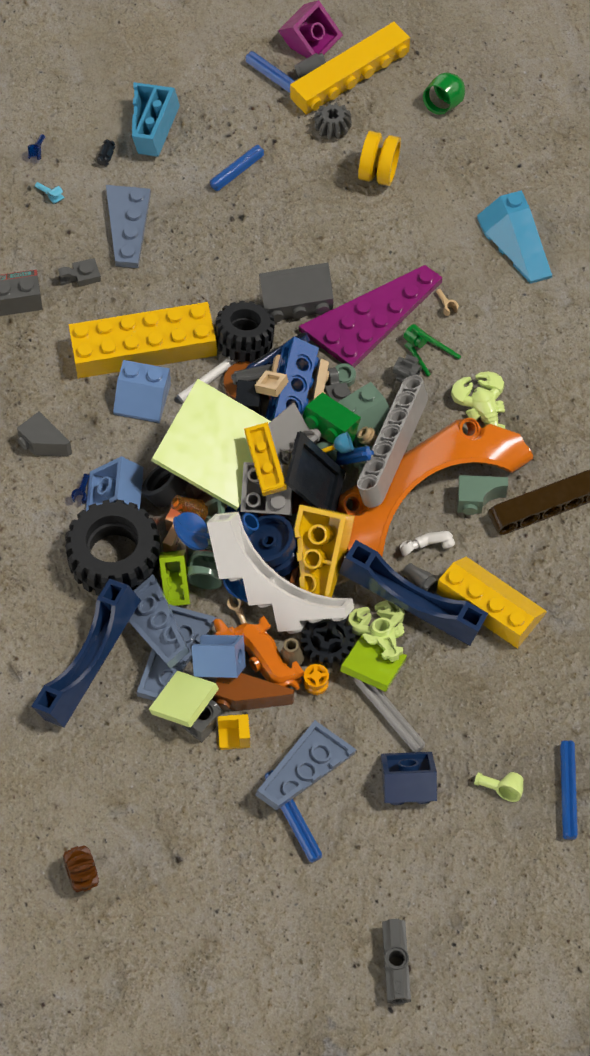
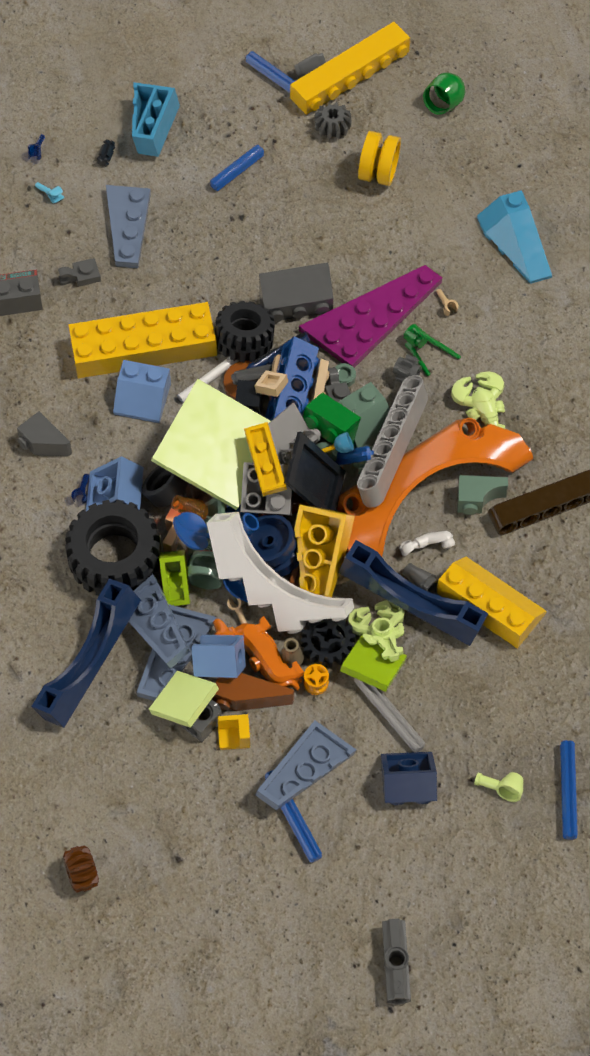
(310, 30): magenta slope -> none
(367, 436): tan pin -> none

